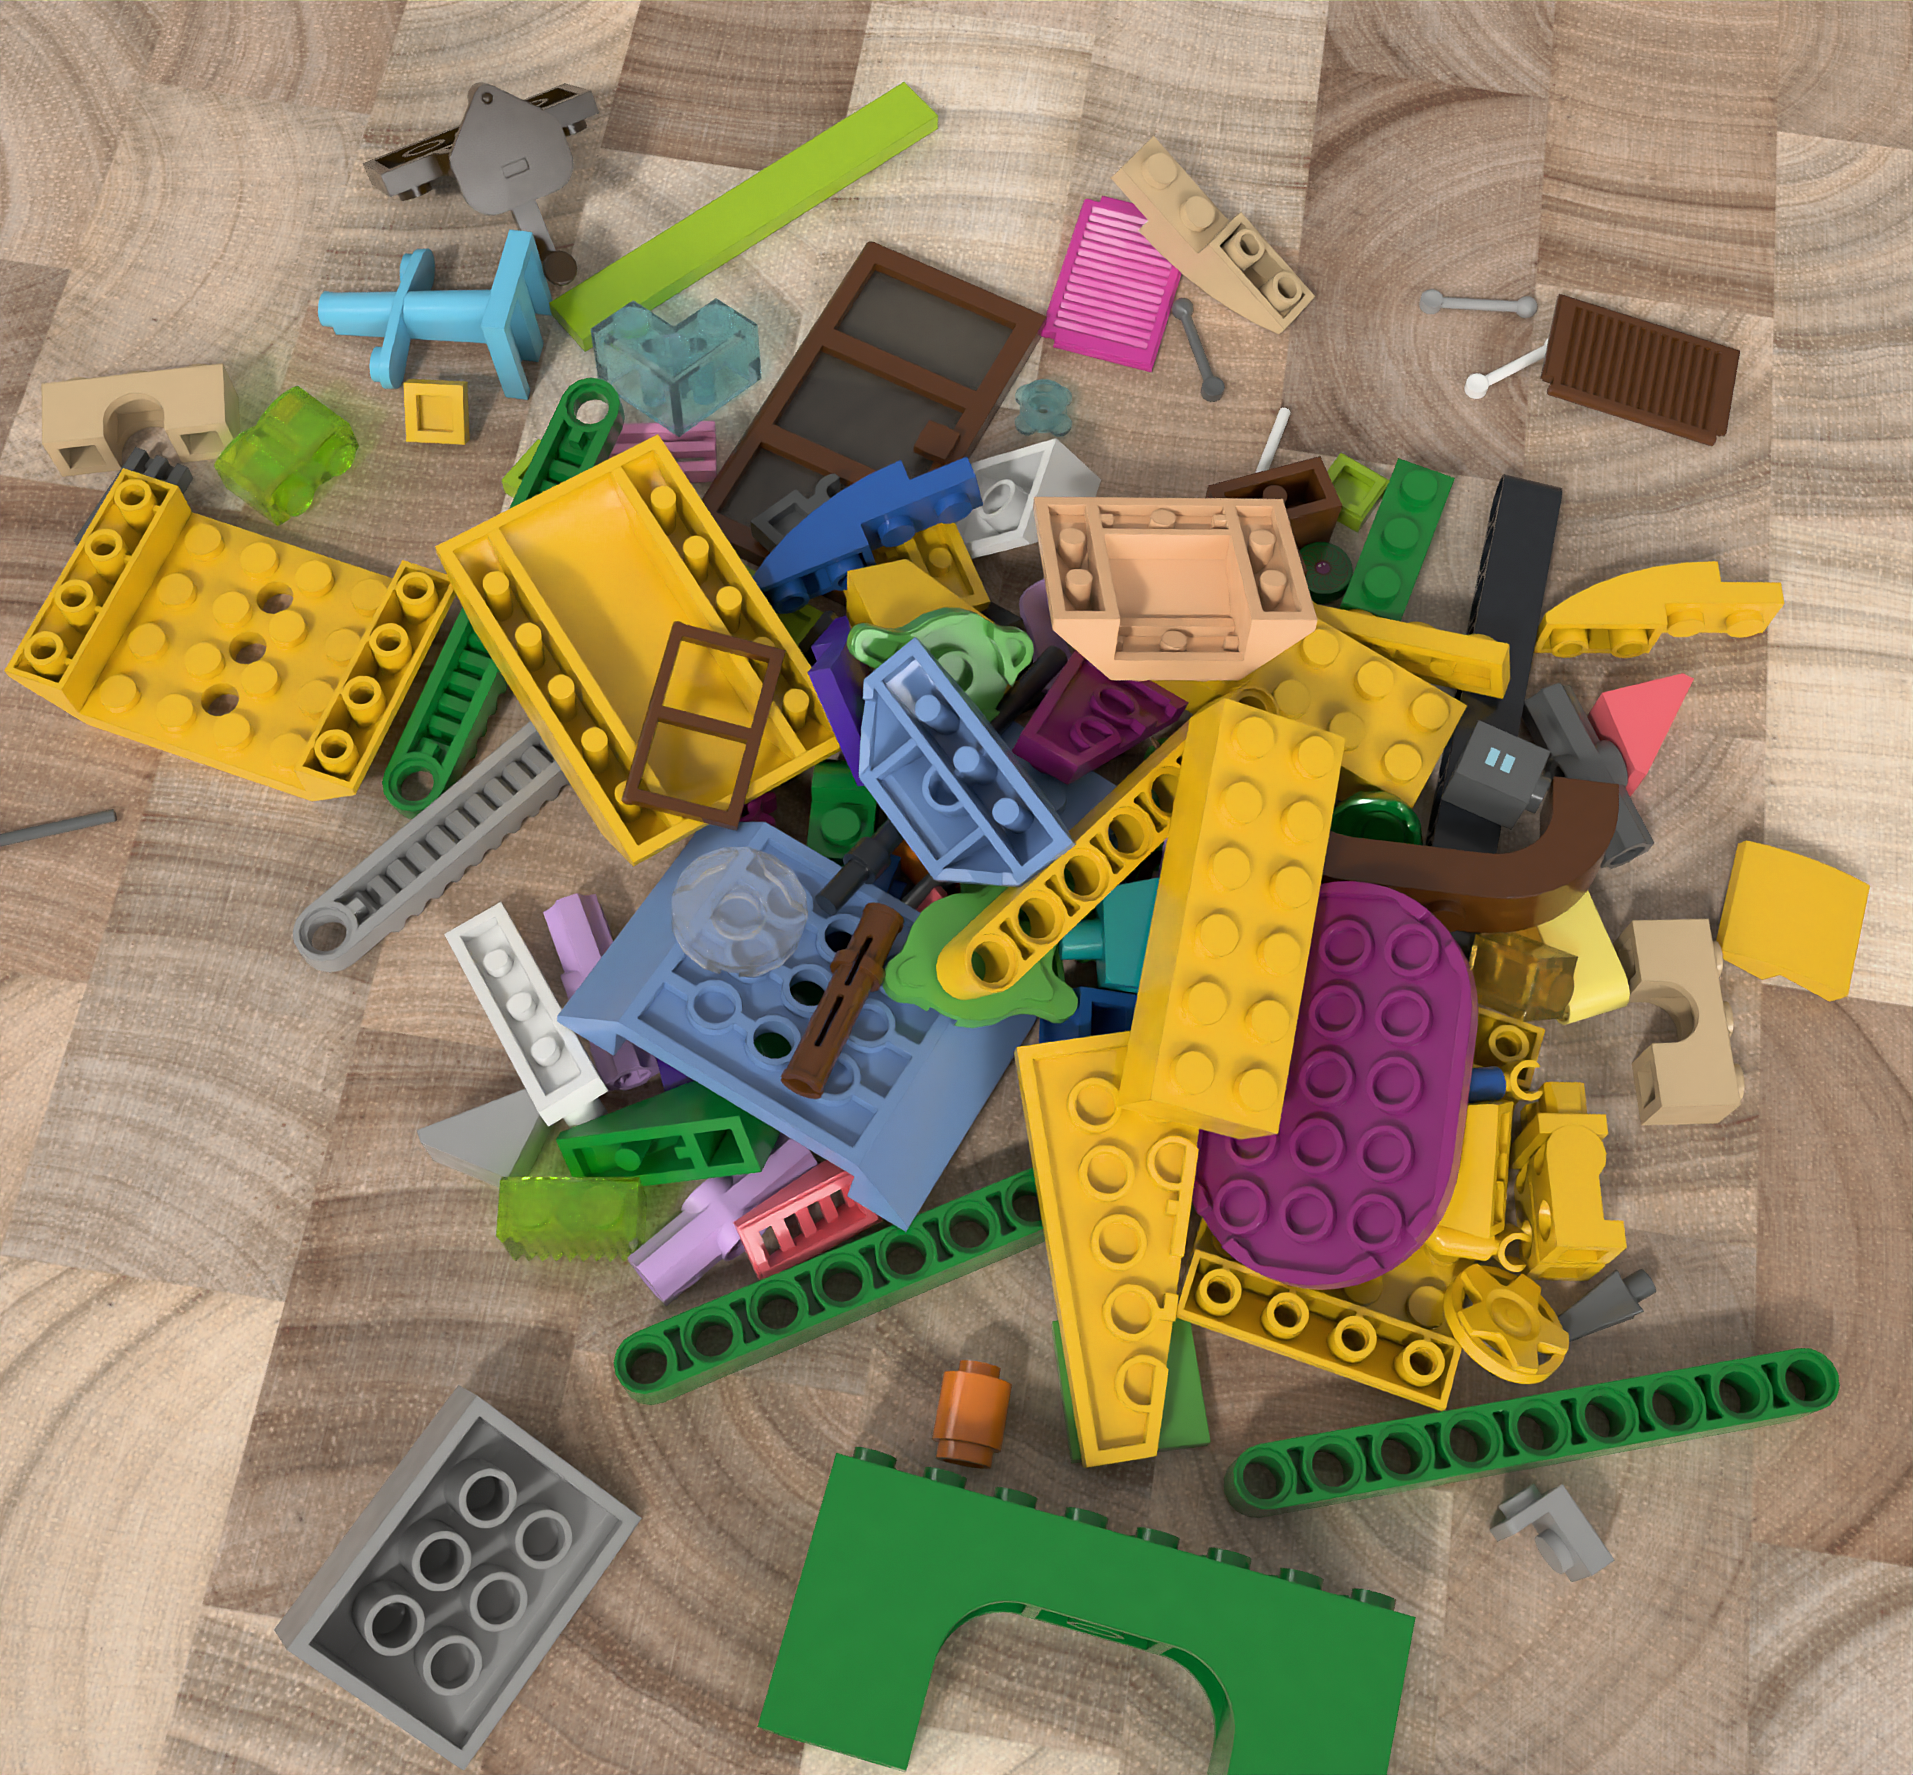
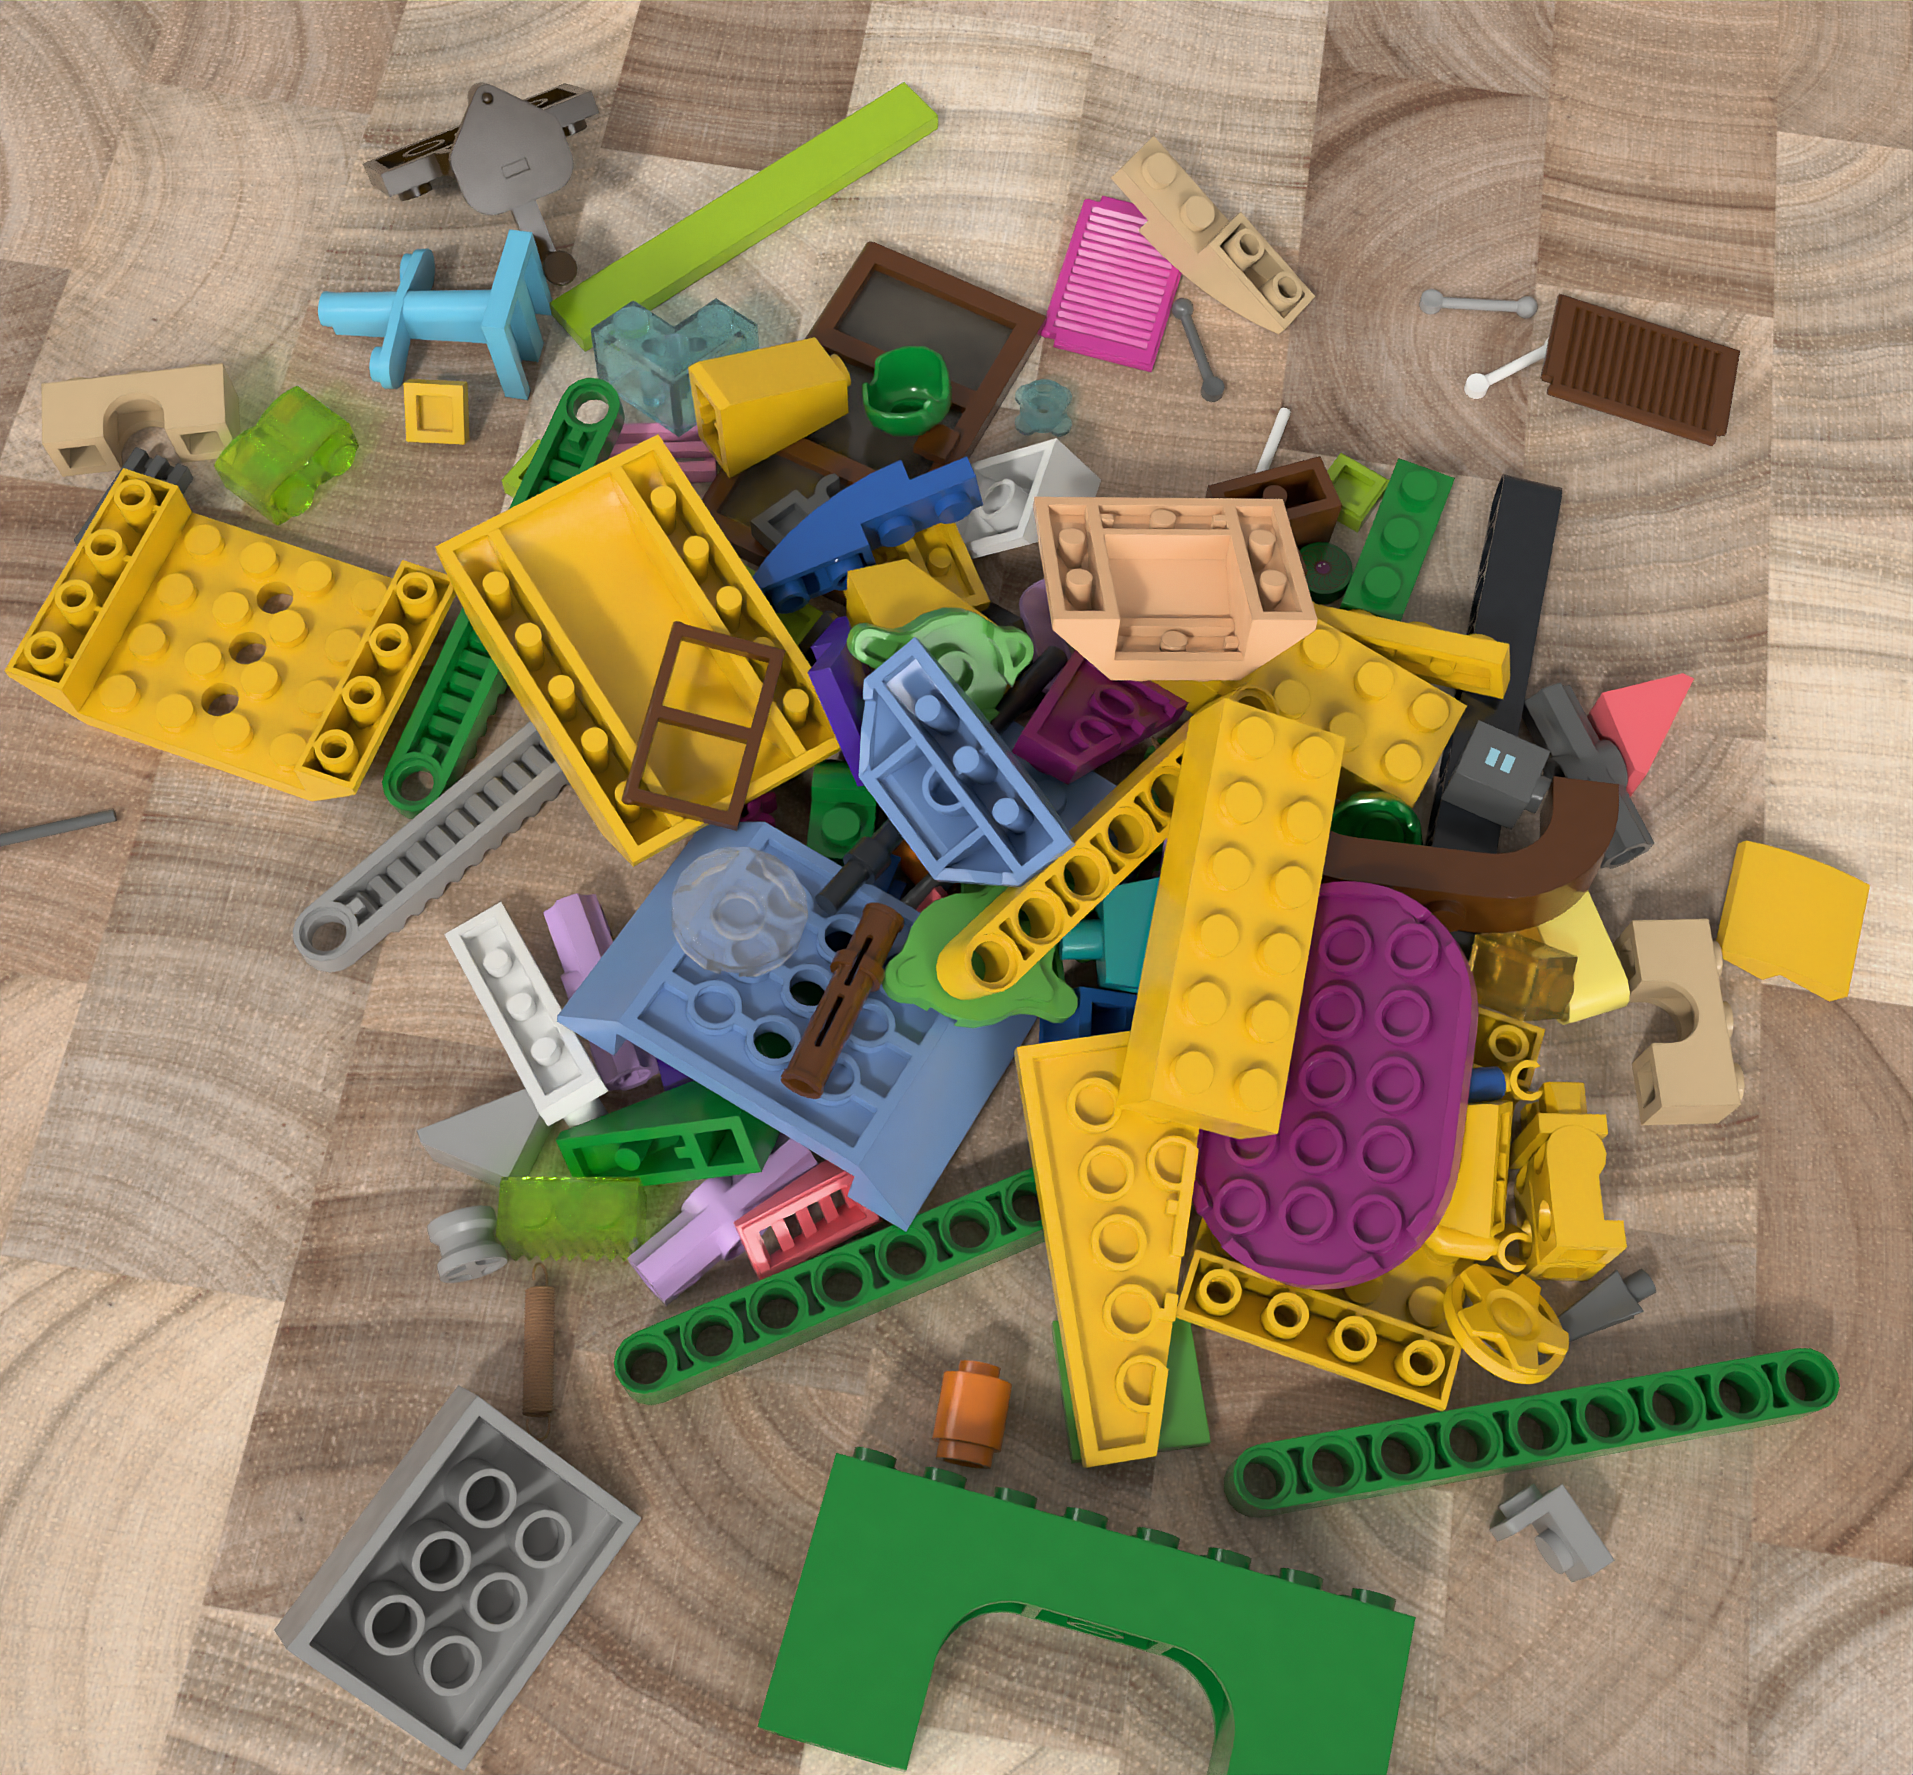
(467, 1244): none -> light grey wheel
(538, 1351): none -> medium nougat piece
(766, 400): none -> yellow slope
(908, 391): none -> green hair
(1637, 607): yellow slope -> none

